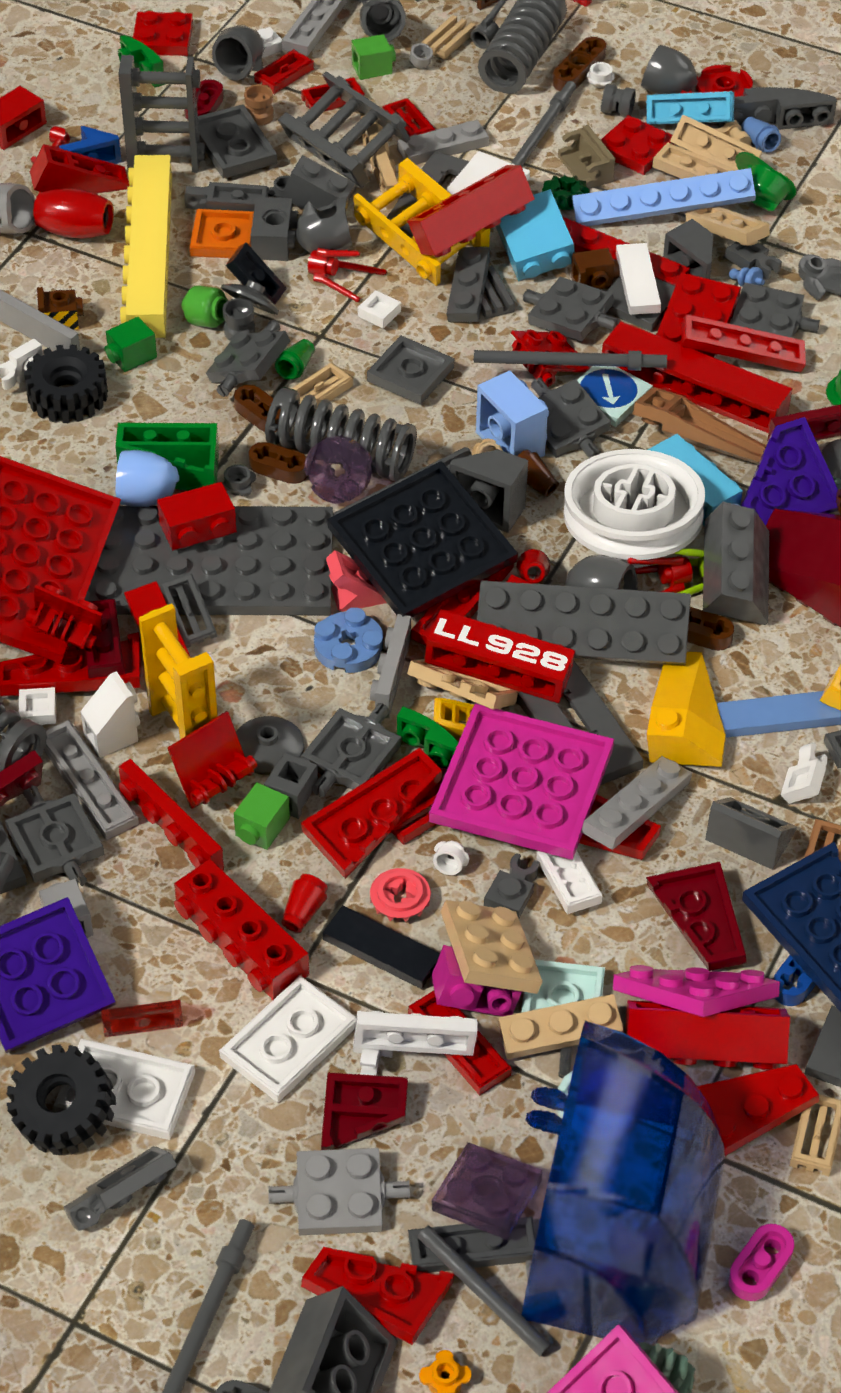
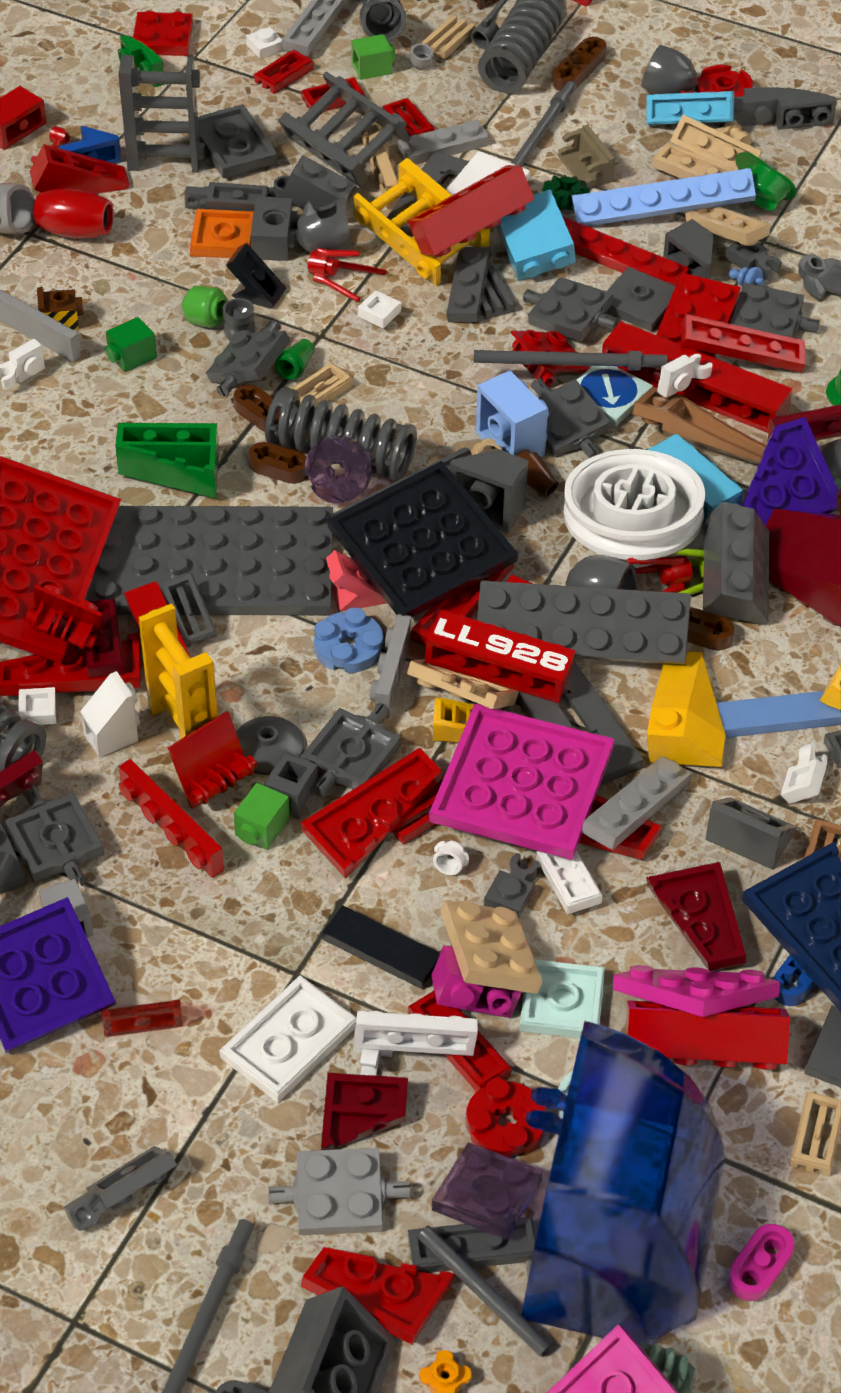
(63, 368): black tyre -> none
(73, 1124): black tyre -> none
(89, 781): light grey tile -> none
(144, 478): light blue piece -> none
(145, 1087): white tile -> none
(149, 242): light yellow brick -> none
(197, 515): red brick -> none
(208, 97): dark red plate -> none
(238, 50): dark grey piece -> none
(238, 480): dark grey plate -> none
(240, 929): red brick -> none
(253, 293): dark grey dish -> none
(258, 107): medium nougat wheel -> none
(304, 901): red cone -> none
(390, 884): coral gear -> none
(410, 369): dark grey plate -> none
(425, 733): green slope -> none
(483, 1121): none -> red plate
(533, 558): red cone -> none
(555, 1025): tan plate -> none
(564, 1055): dark grey leg -> none
(594, 268): reddish brown brick -> none
(600, 74): white plate -> none
(618, 100): dark grey wheel -> none
(635, 143): red plate -> none
(638, 279): white tile -> none
(678, 373): none -> white plate
(757, 1103): red wing -> none
(763, 135): medium blue cone -> none

